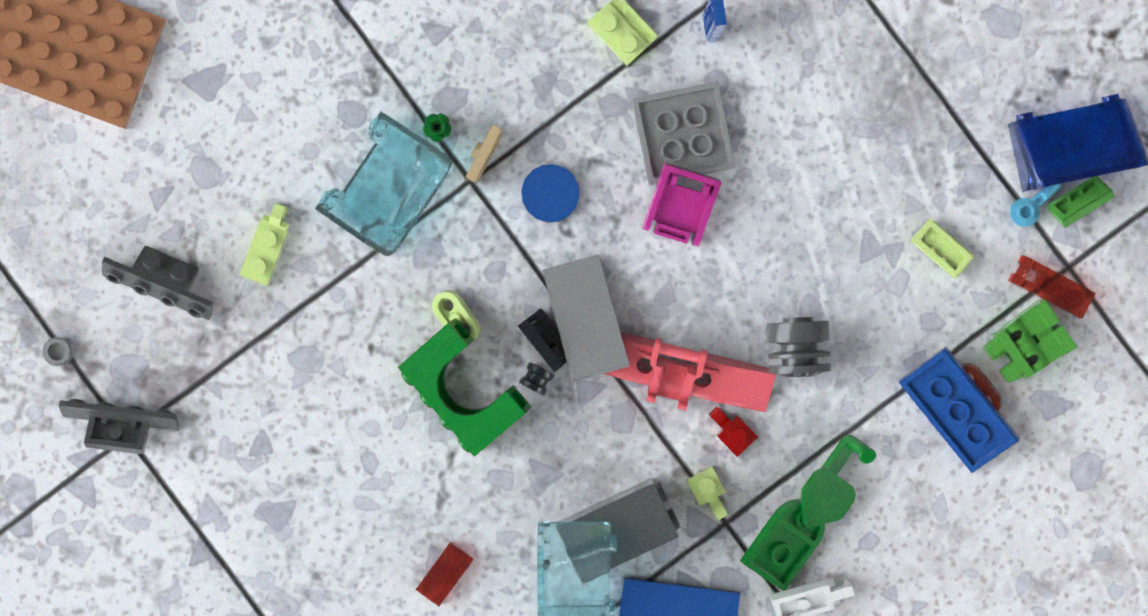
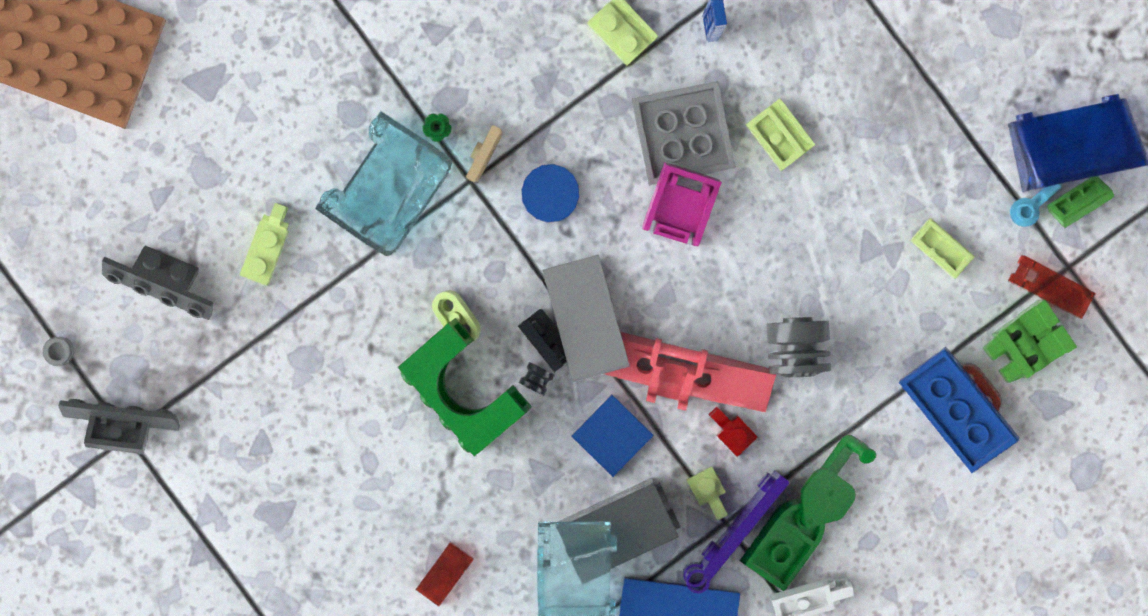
(612, 435): none -> blue tile
(717, 553): none -> dark purple hinge
(780, 134): none -> yellowish green plate

